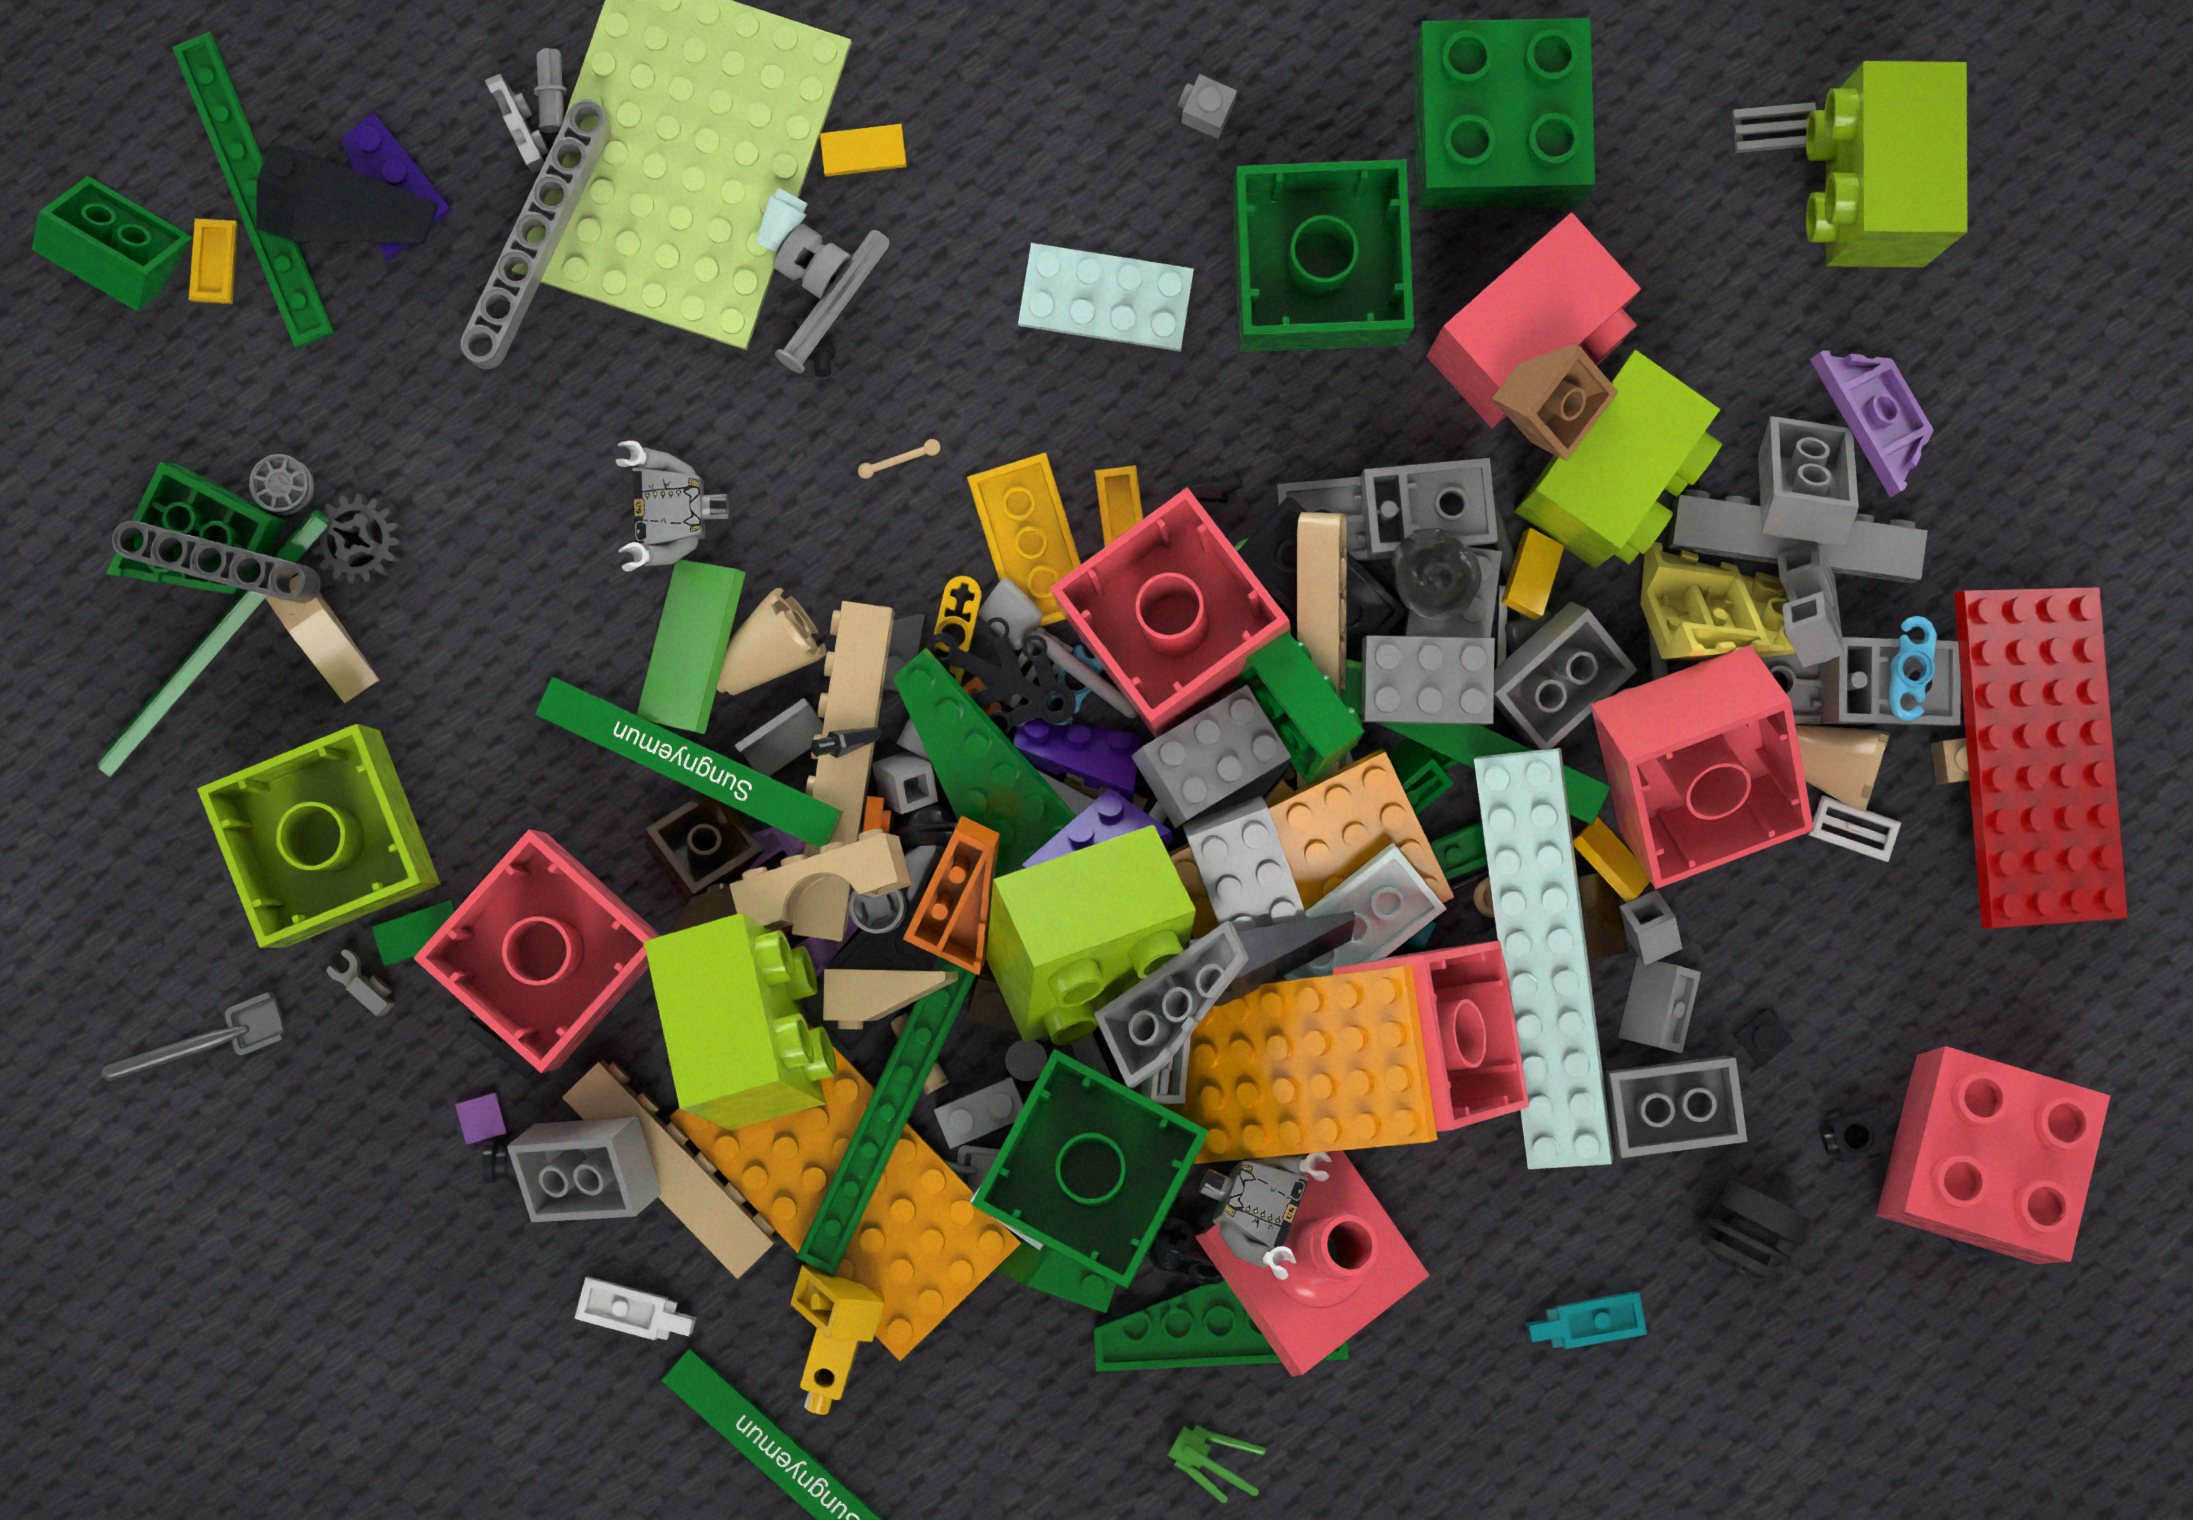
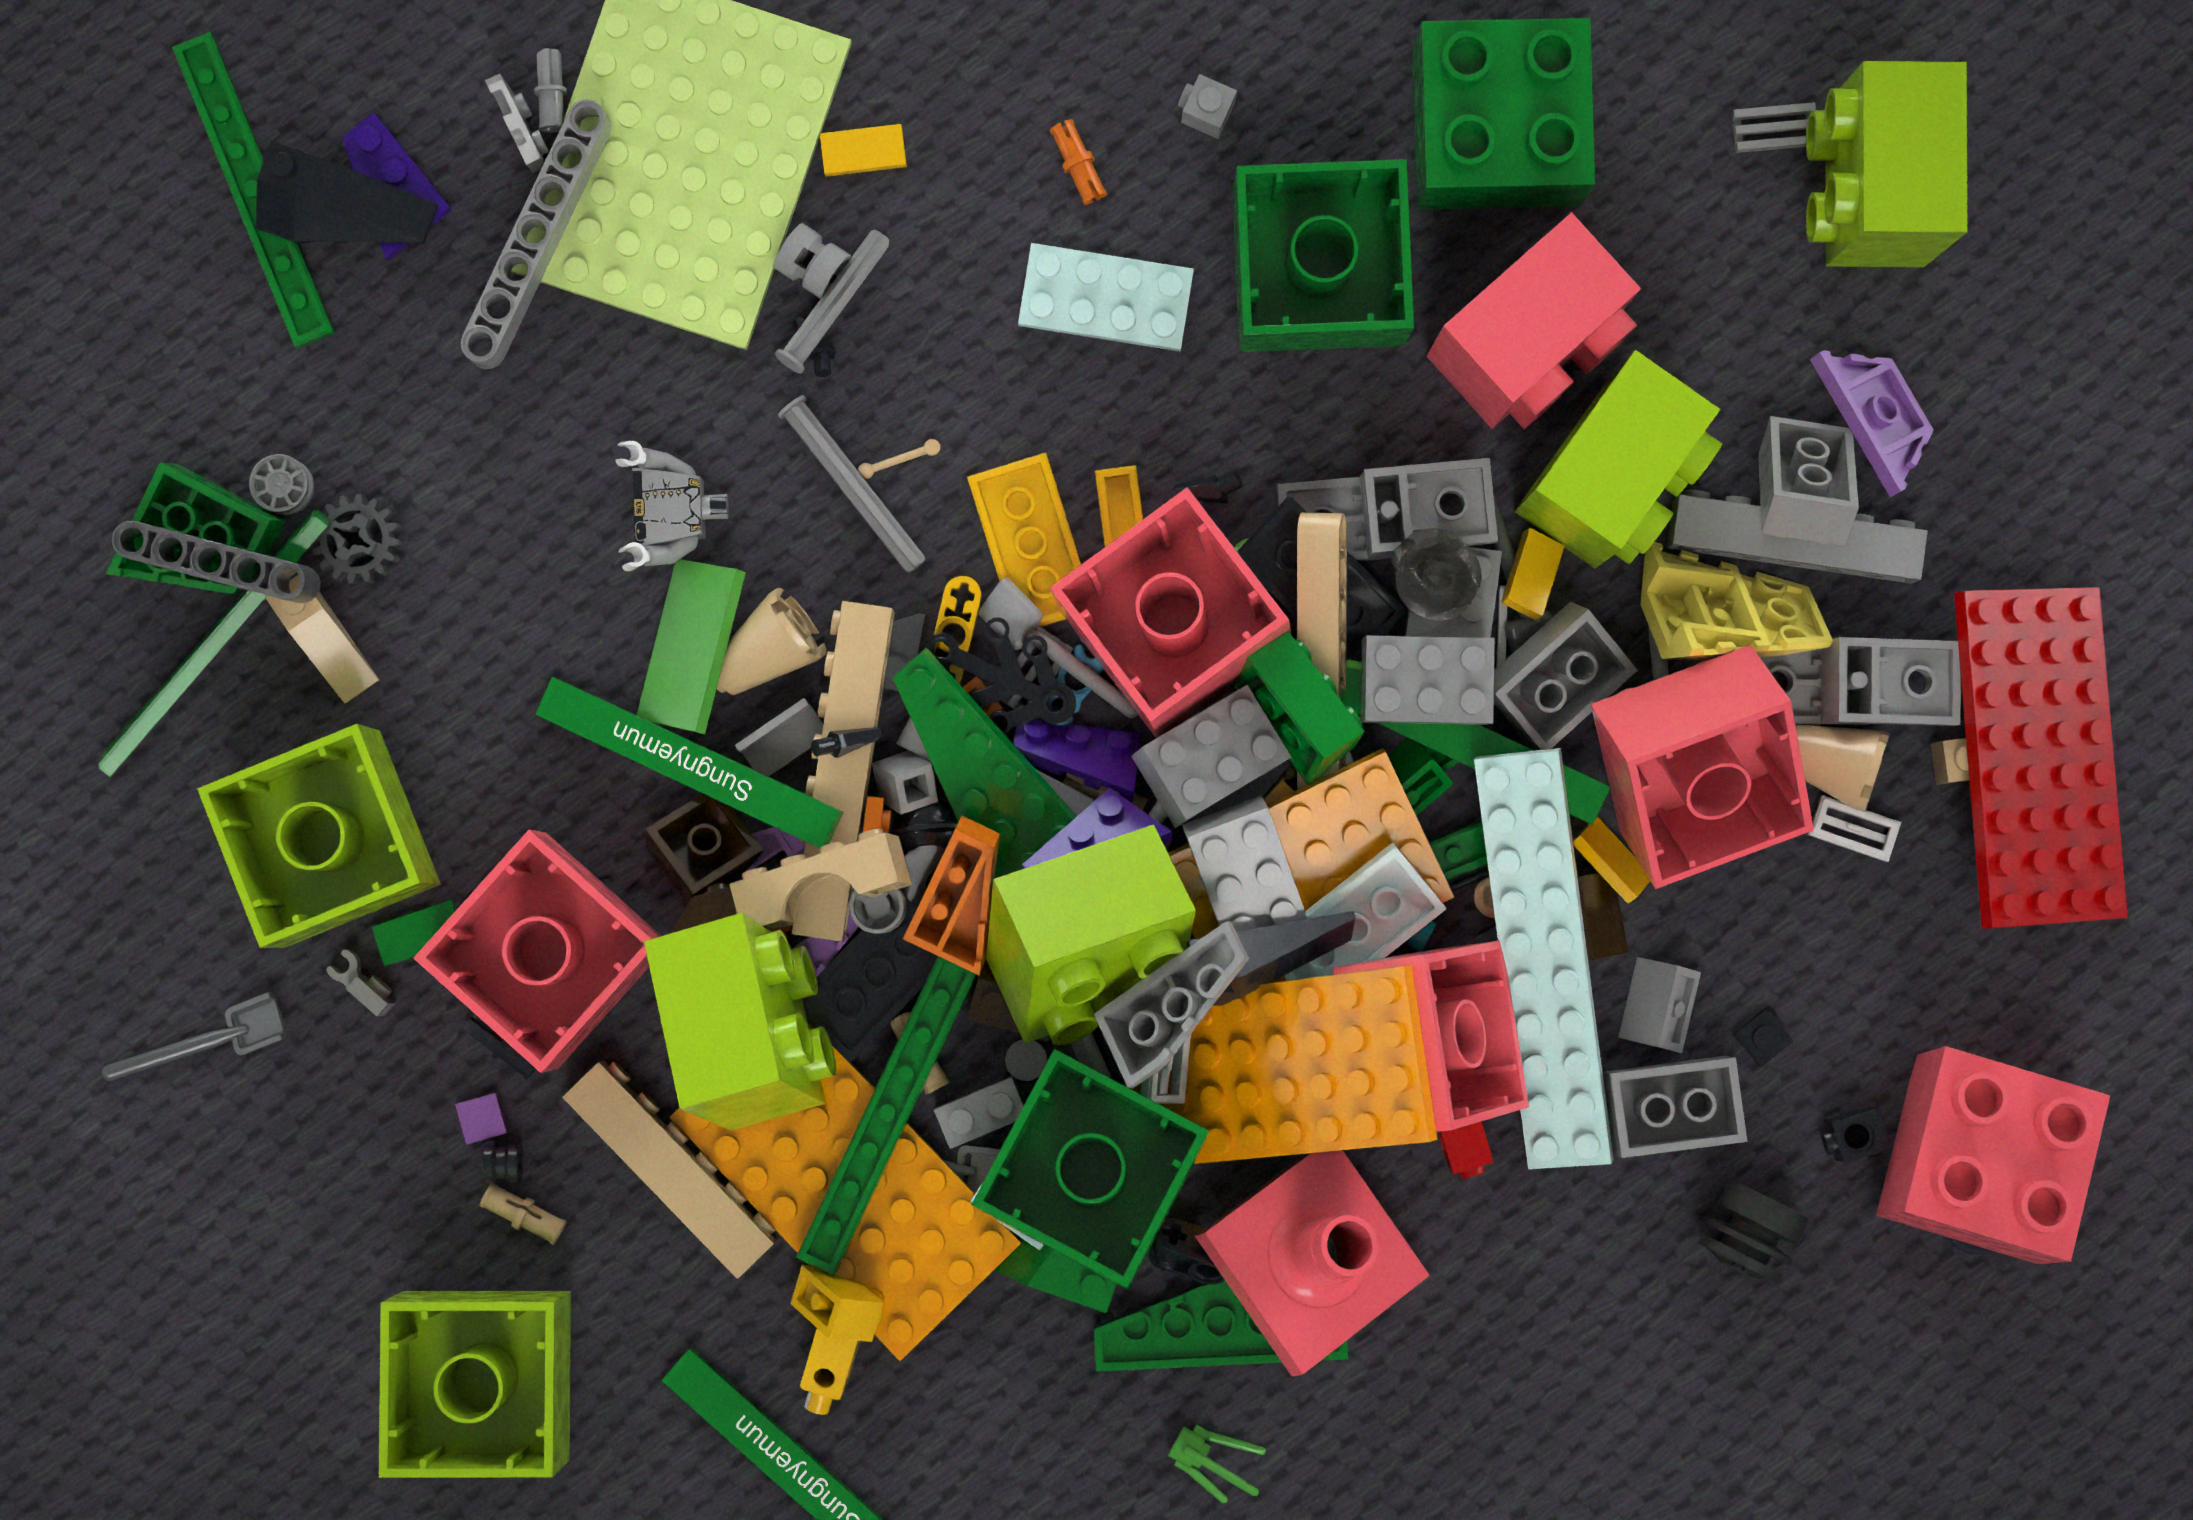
(109, 242): green slope -> none
(213, 261): yellow tile -> none
(474, 1384): none -> lime brick
(522, 1213): none -> tan pin
(584, 1169): light grey brick -> none
(631, 1310): white hinge -> none
(780, 218): light aqua cone -> none
(852, 484): none -> light grey axle
(873, 994): tan slope -> none
(1078, 161): none -> orange pin
(1260, 1205): light grey torso -> none
(1466, 1150): none -> red brick
(1556, 398): medium nougat slope -> none
(1591, 1321): teal hinge -> none
(1651, 927): light grey brick -> none
(1813, 608): light grey arch -> none
(1899, 682): medium azure piece -> none

